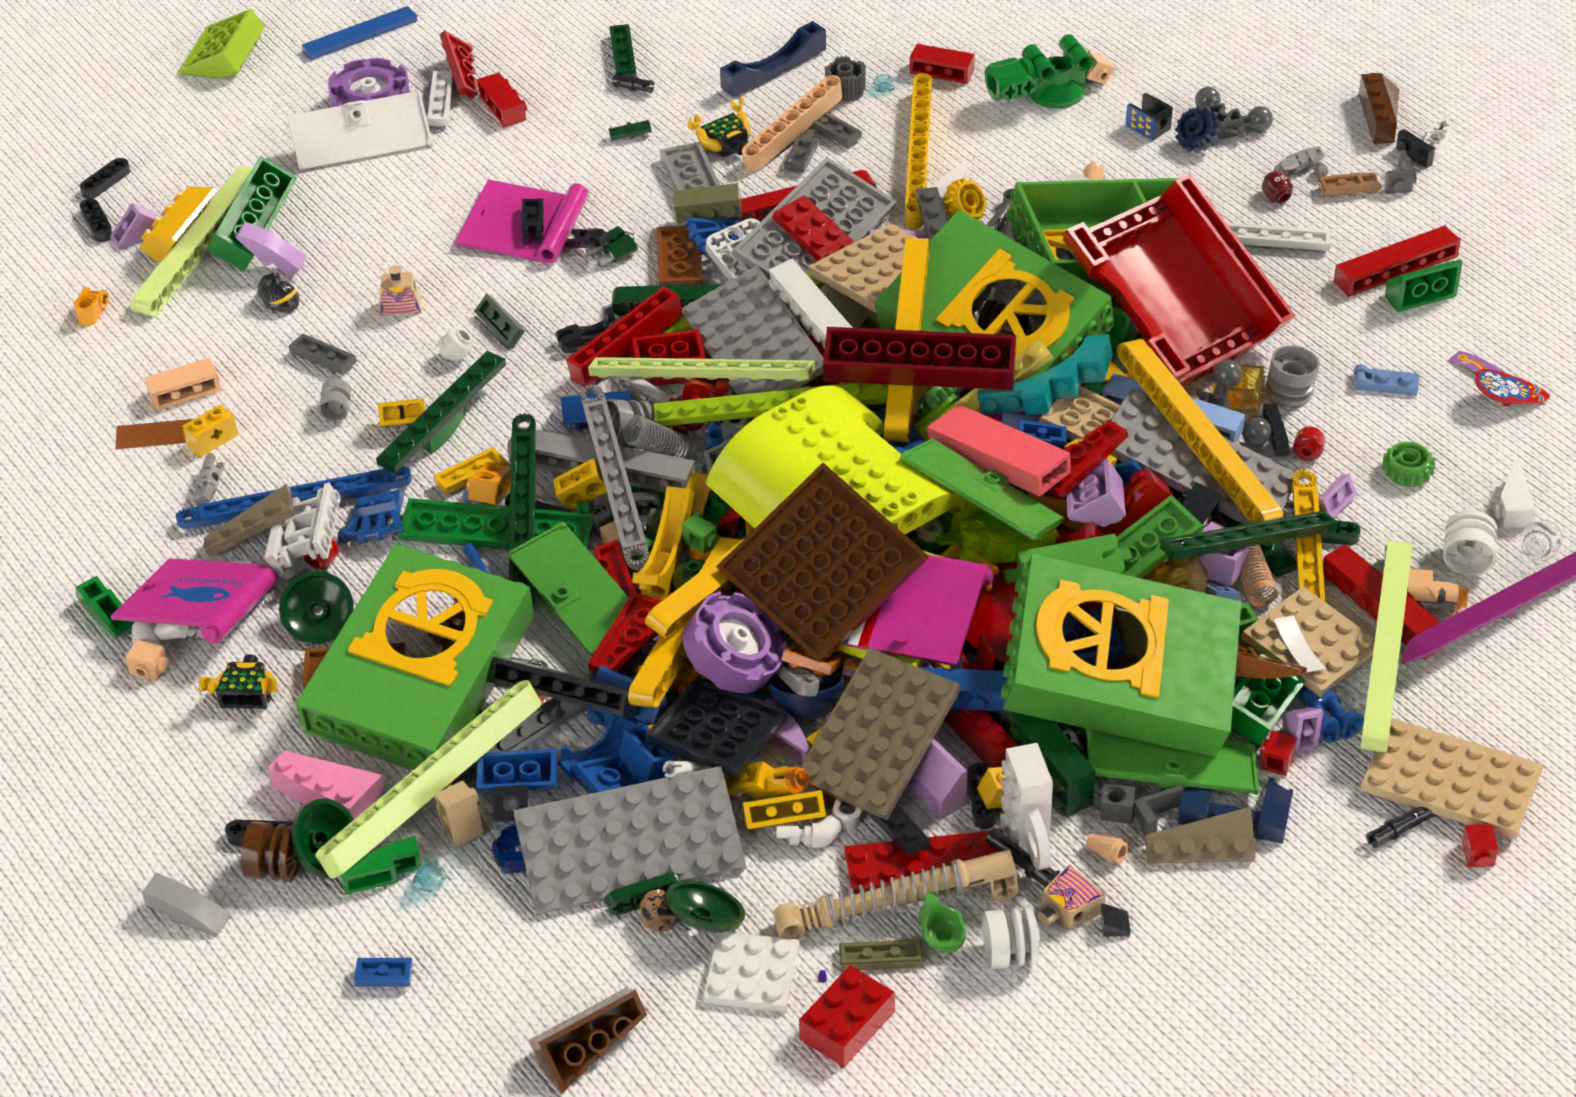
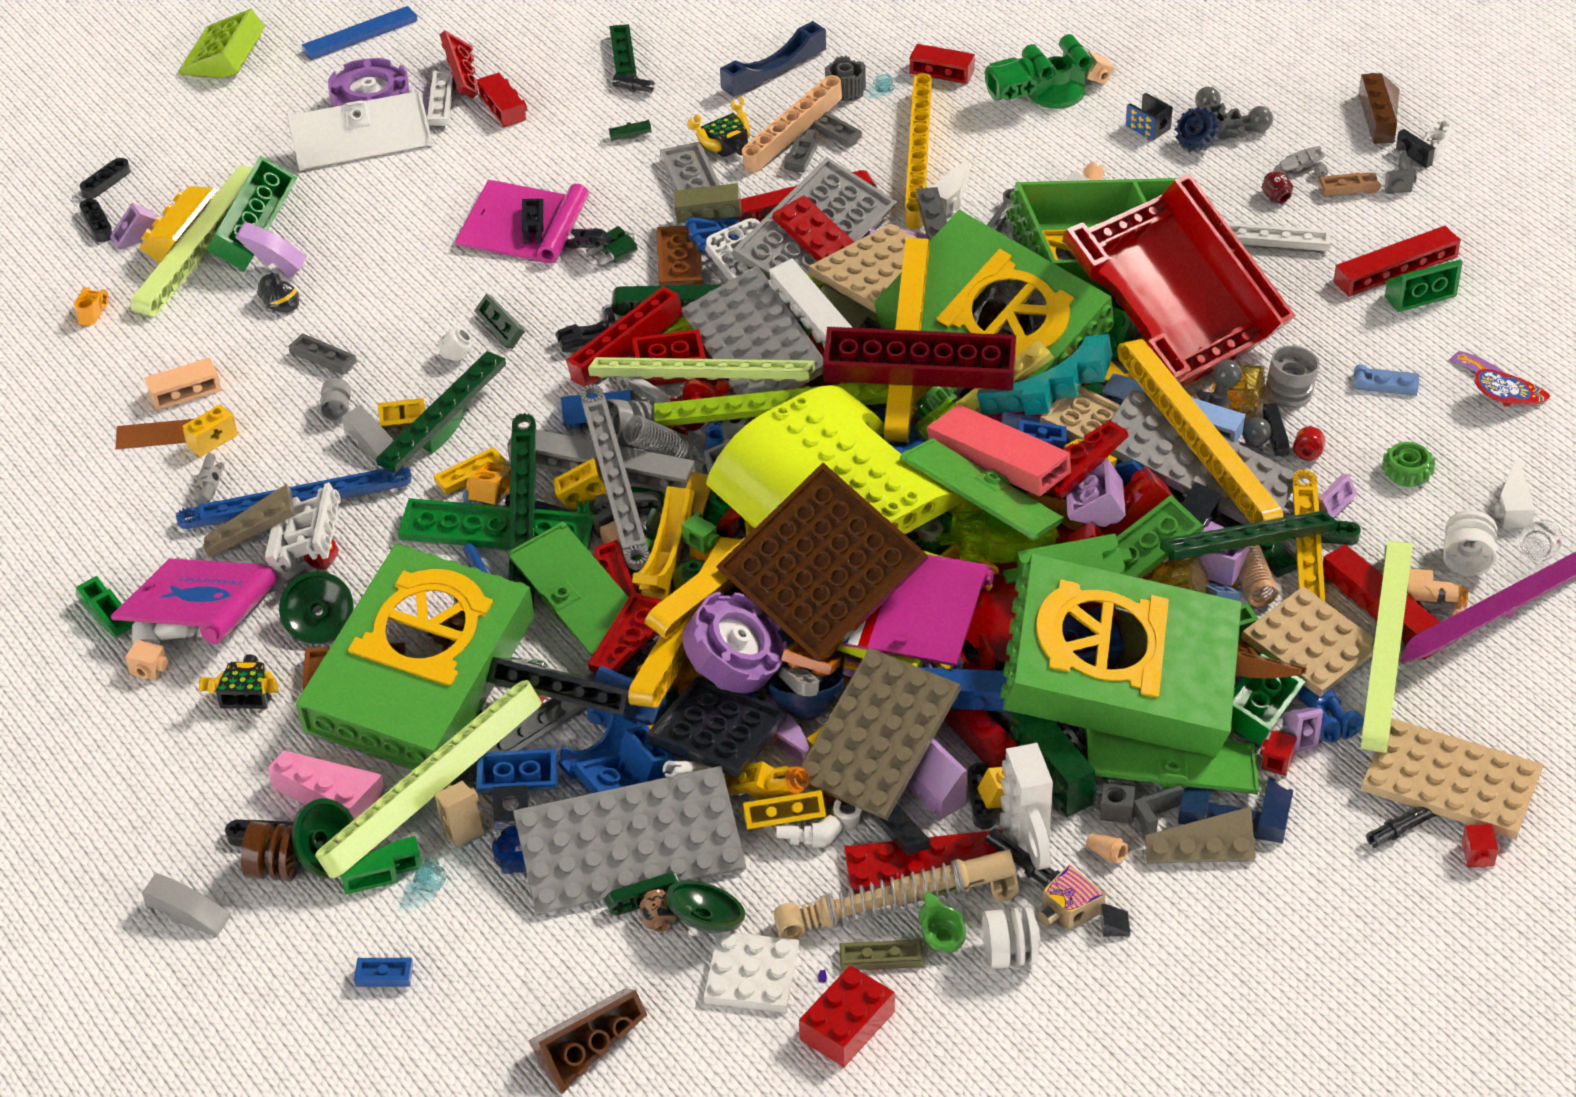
(367, 431): none -> light grey slope
(371, 509): blue plate -> none
(399, 293): tan torso -> none
(966, 197): yellow gear -> none
(1296, 644): white sticker -> none

